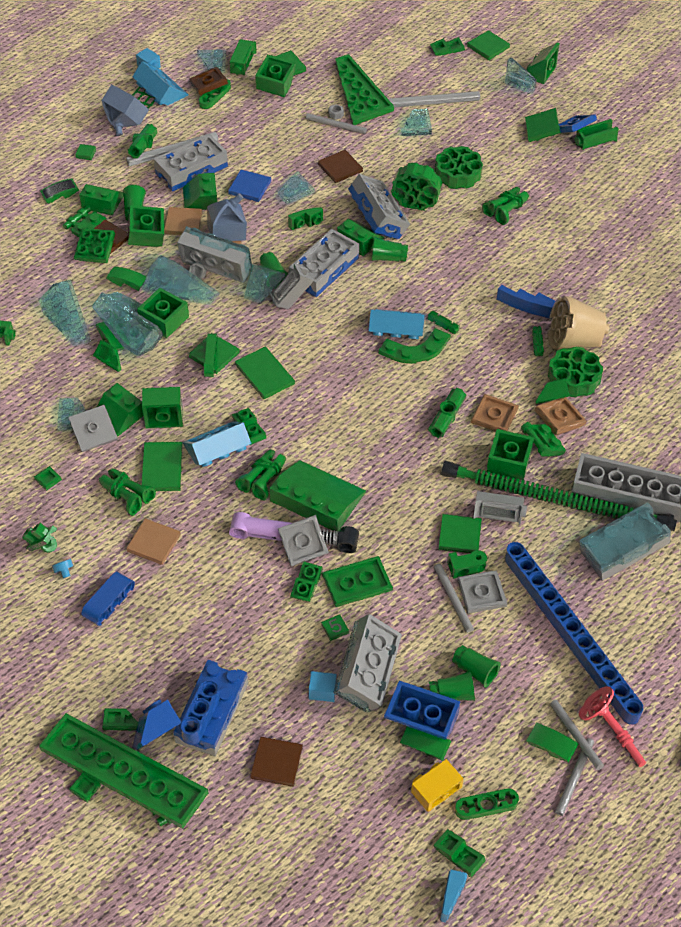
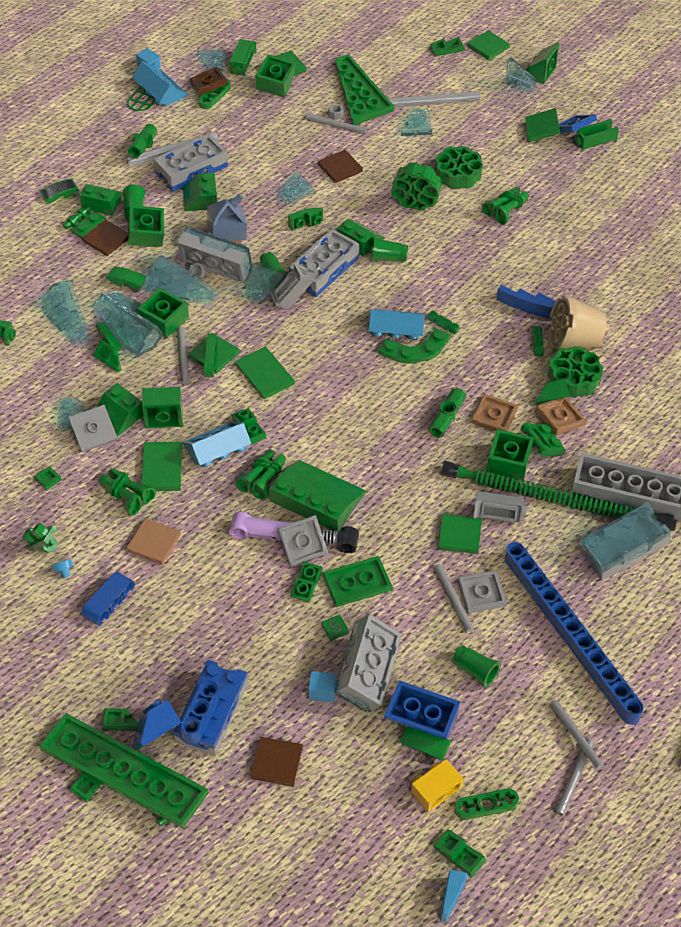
(85, 152): green tile -> none
(94, 245): green tile -> none
(122, 109): sand blue piece -> none
(179, 218): medium nougat tile -> none
(183, 355): none -> light grey bar
(250, 185): blue tile -> none
(378, 206): light grey piece -> none
(455, 687): green plant -> none
(466, 564): green leg -> none
(553, 742): green slope -> none
(594, 703): coral dish -> none

